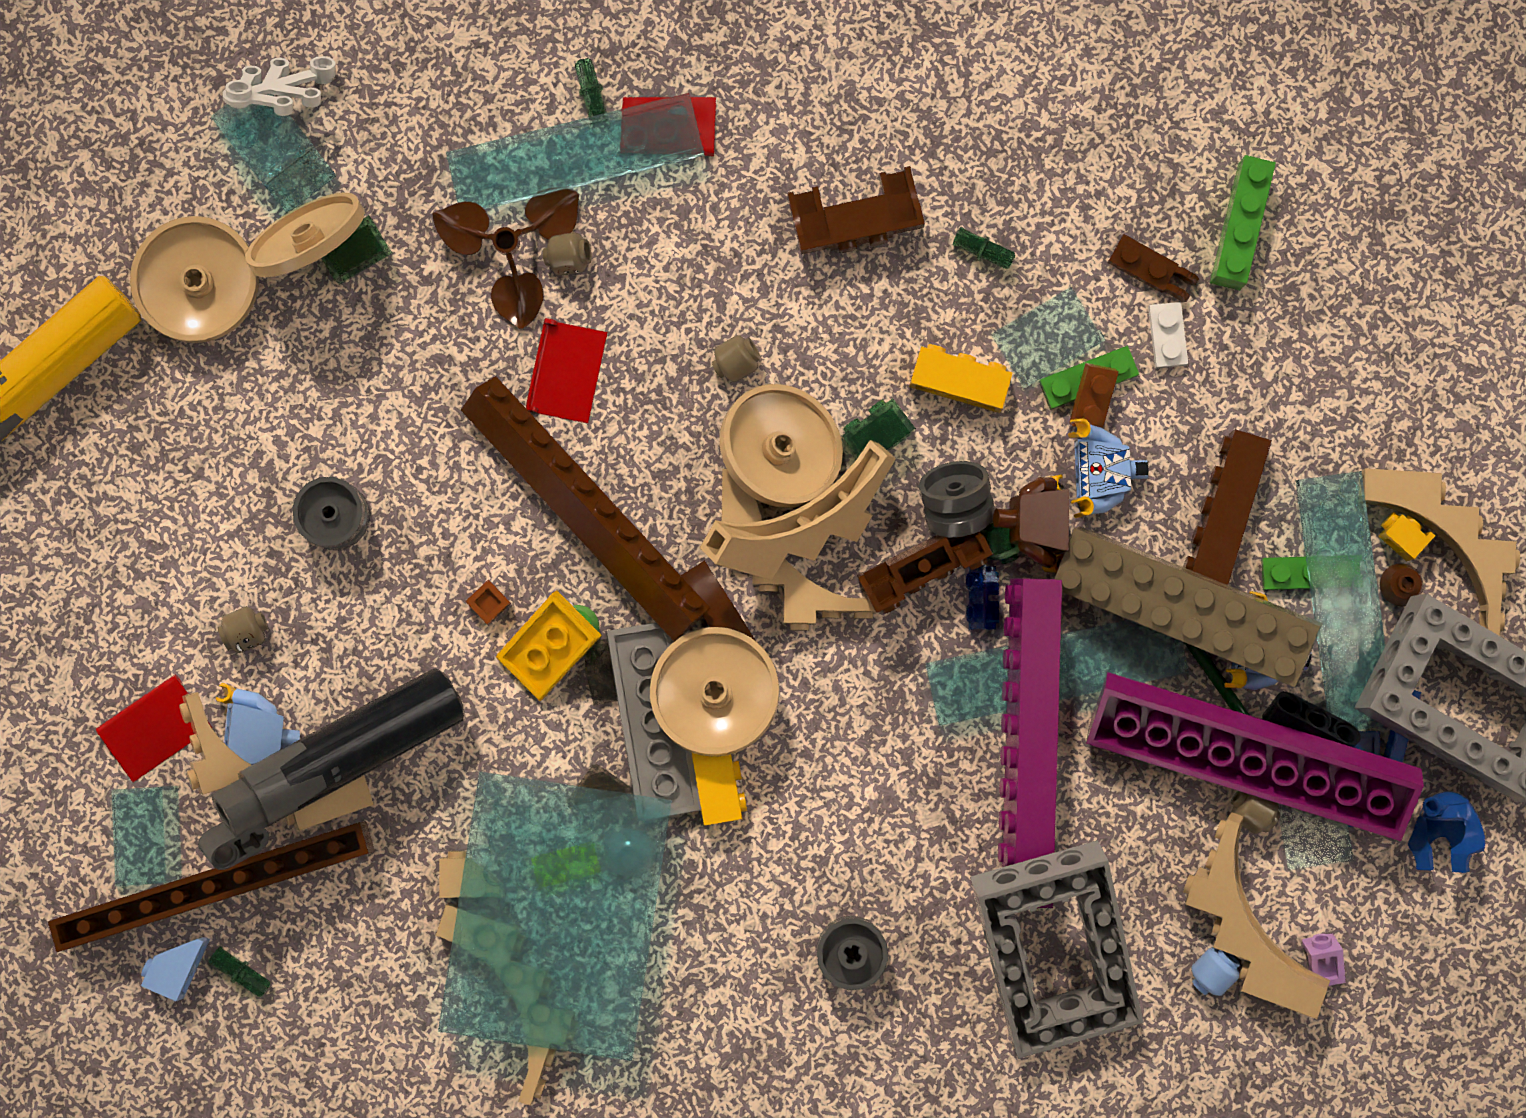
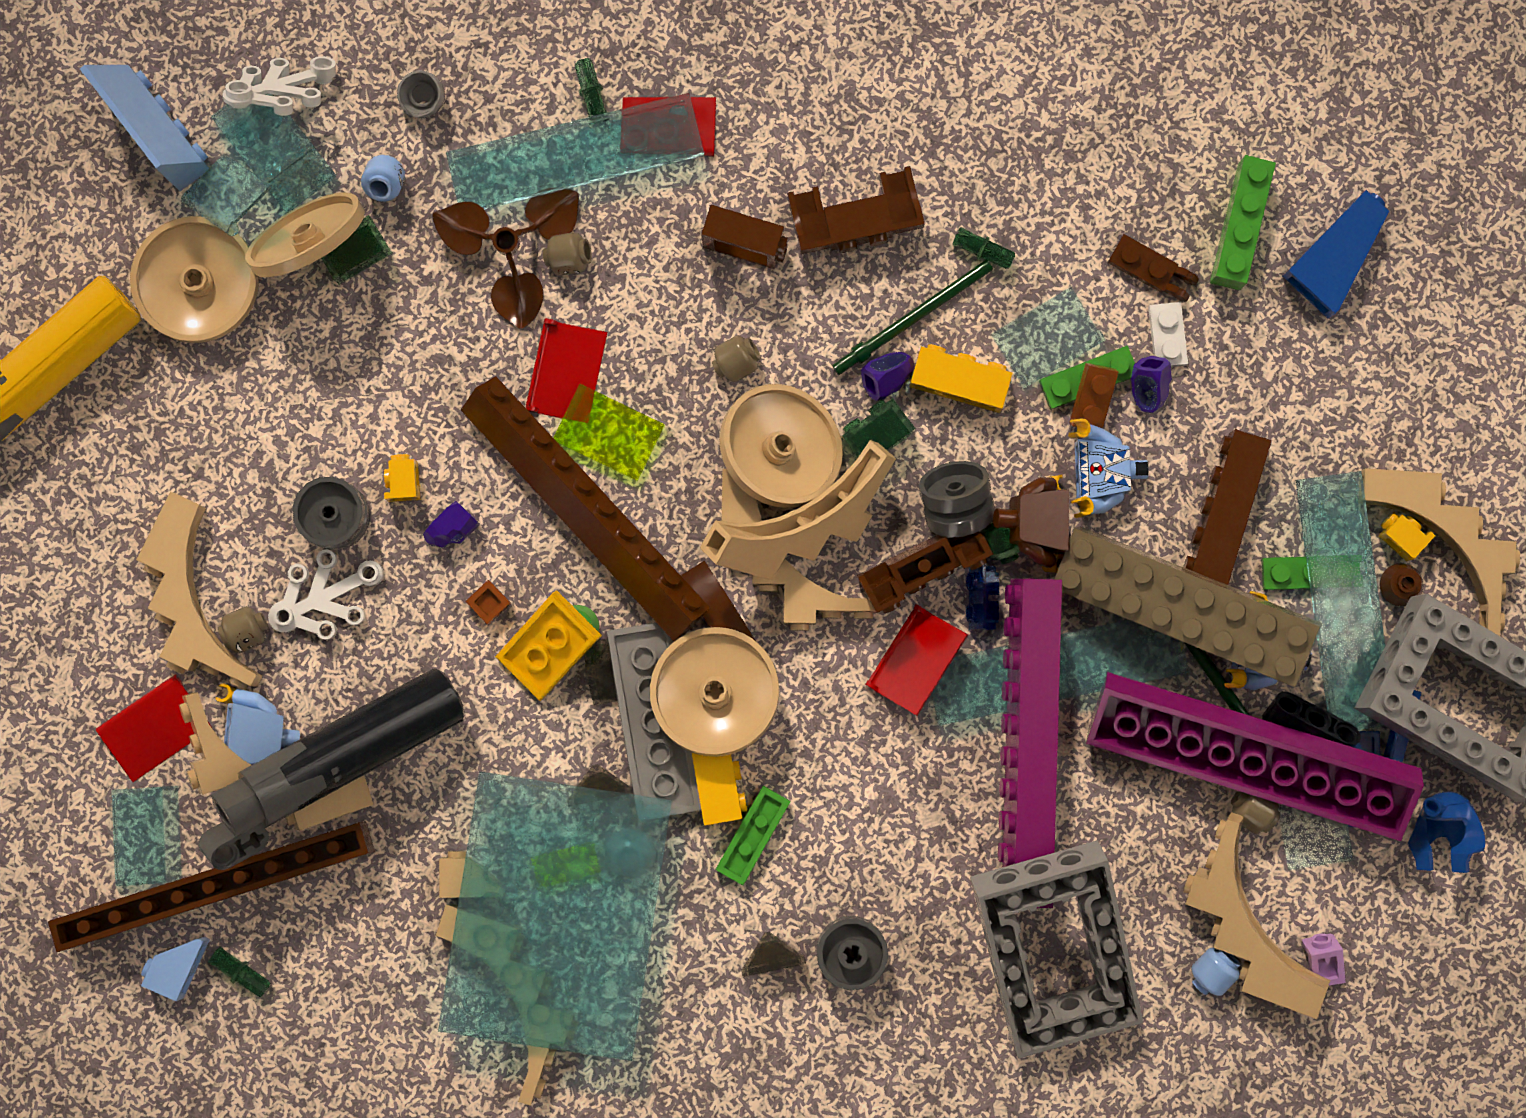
(148, 122): none -> light blue slope
(191, 641): none -> tan arch
(225, 194): none -> clear light blue piece
(320, 597): none -> white plant
(383, 178): none -> light blue head
(402, 479): none -> yellow brick
(420, 87): none -> light grey hair
(450, 526): none -> dark purple rock
(608, 432): none -> clear neon green tile
(744, 237): none -> reddish brown window
(753, 835): none -> bright green plate
(770, 955): none -> clear smoke slope
(862, 351): none -> dark green bar
(886, 374): none -> dark purple rock
(916, 660): none -> red piece
(1151, 382): none -> dark purple rock
(1334, 260): none -> blue slope

